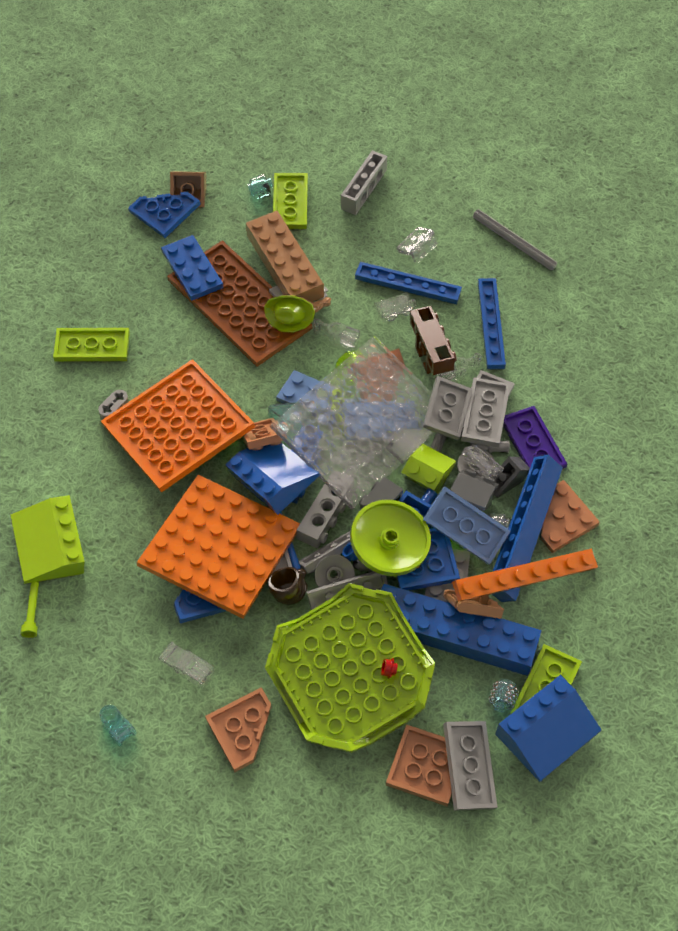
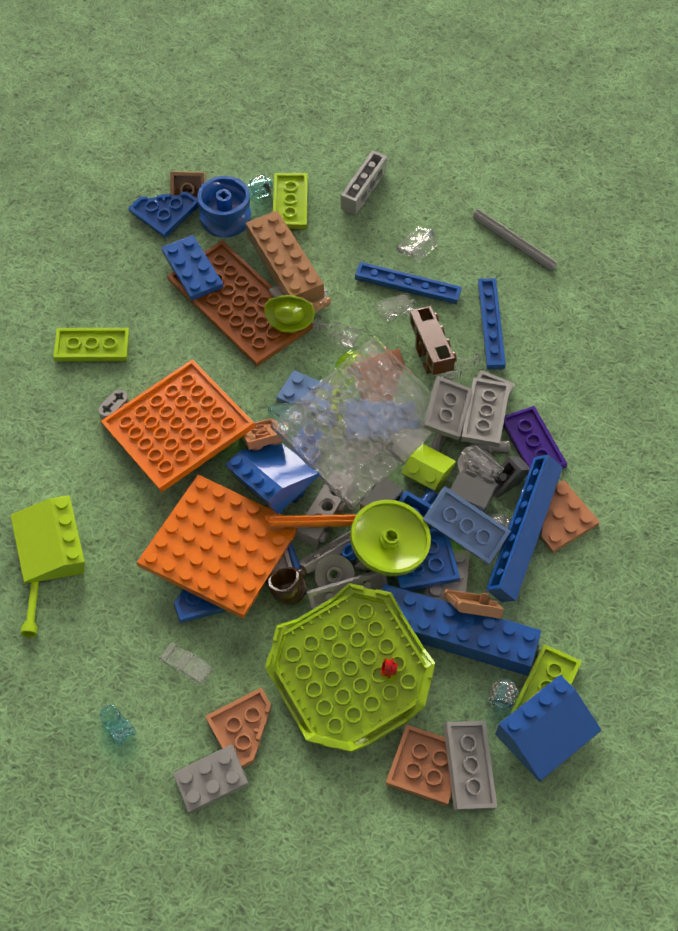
(211, 778): none -> light grey plate
(224, 206): none -> blue piece
(311, 521): none -> orange axle
(524, 575): orange plate -> none

